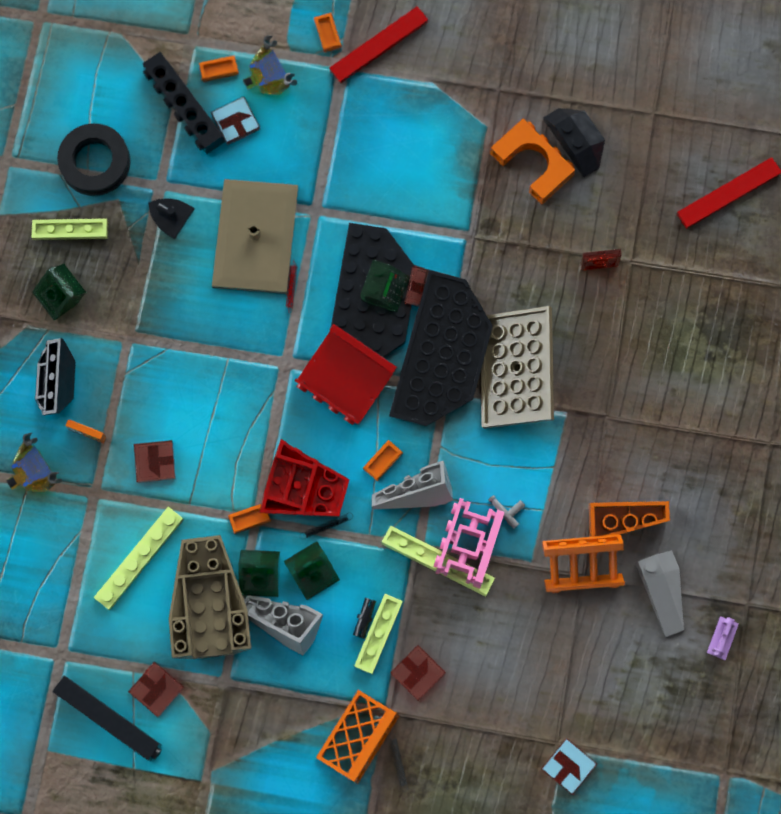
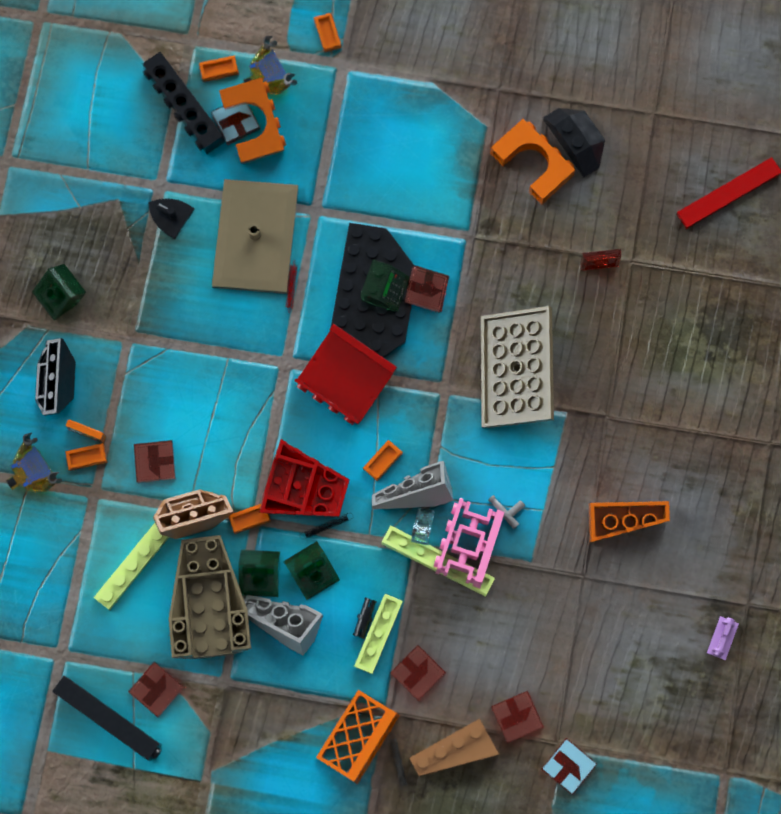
(69, 229): yellowish green plate -> none
(82, 137): black tyre -> none
(86, 457): none -> orange tile
(191, 513): none -> medium nougat wedge
(255, 94): none -> orange arch
(378, 44): red tile -> none
(422, 526): none -> clear light blue leg
(442, 352): black plate -> none
(457, 749): none -> medium nougat wedge
(517, 716): none -> clear red tile
(578, 546): orange fence -> none
(662, 583): light grey wedge -> none

